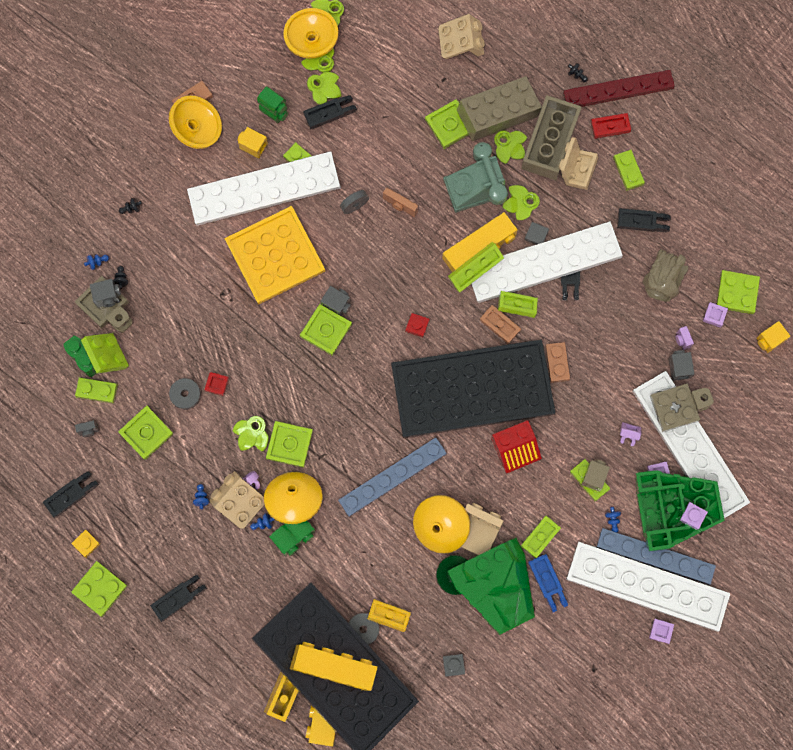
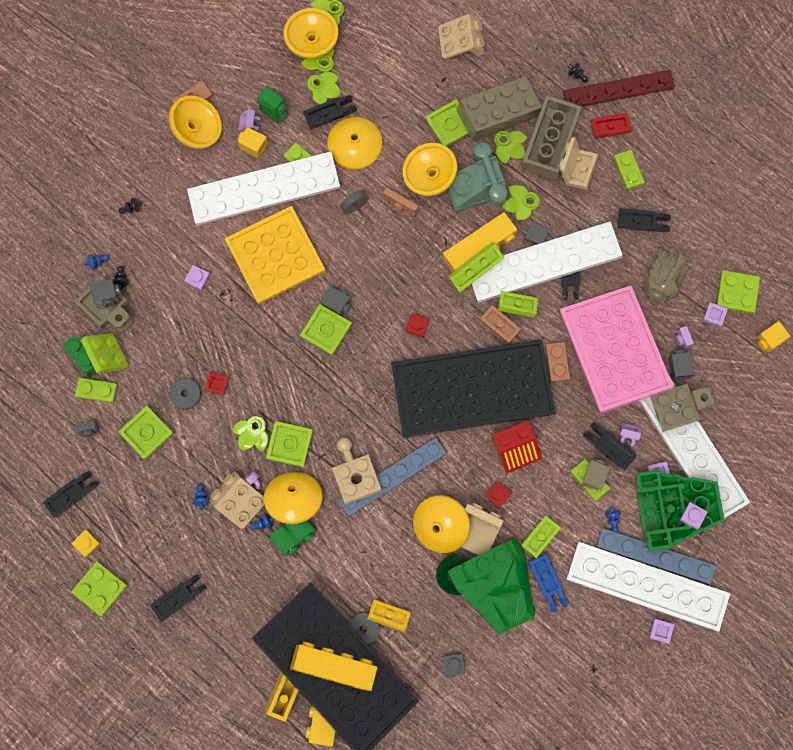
(197, 277): none -> lavender plate
(247, 119): none -> lavender tile
(345, 472): none -> tan plate
(355, 153): none -> yellow dish
(425, 161): none -> yellow dish
(497, 494): none -> red plate
(611, 447): none -> black hinge
(616, 349): none -> bright pink plate

